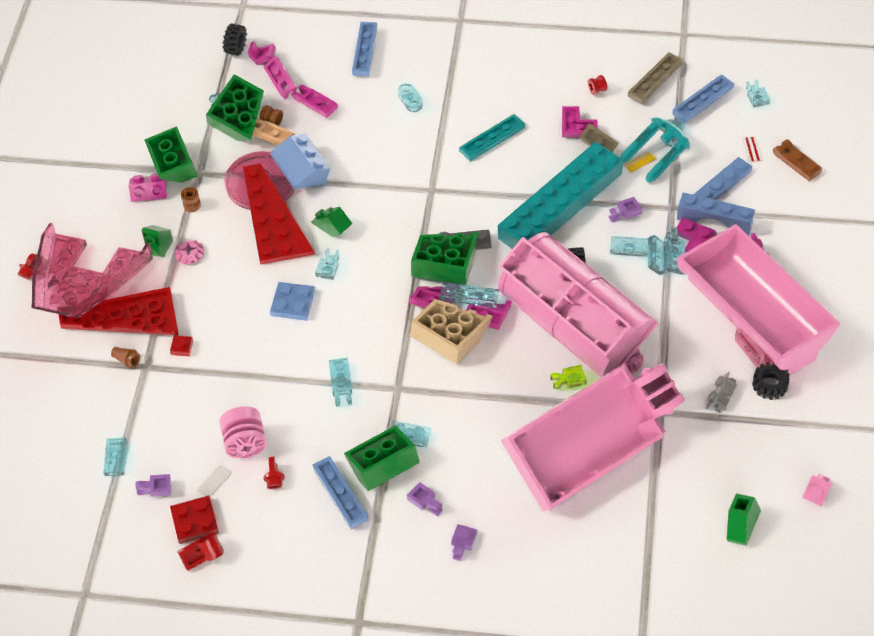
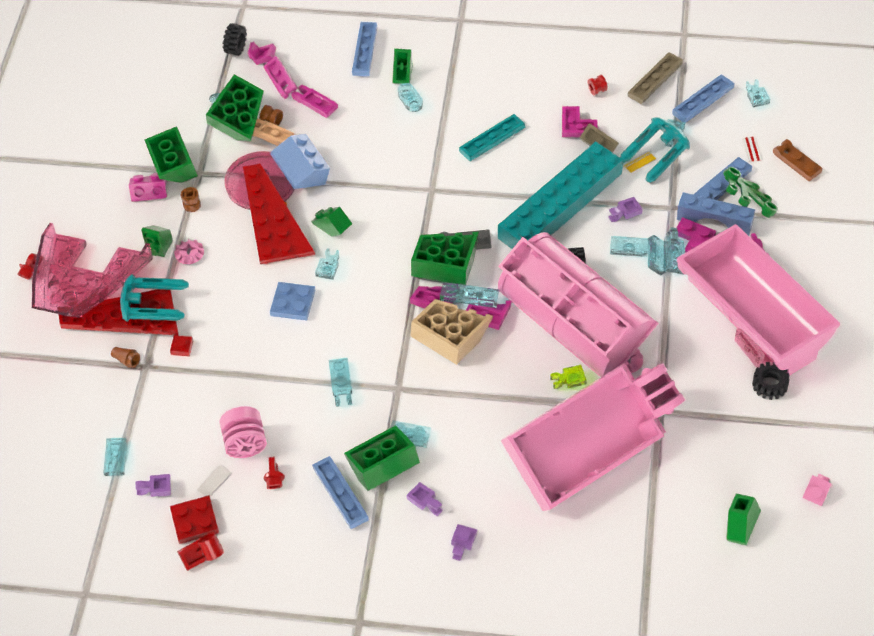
(130, 297): none -> teal piece
(402, 66): none -> green slope
(725, 386): light grey hinge -> none
(748, 189): none -> green plant

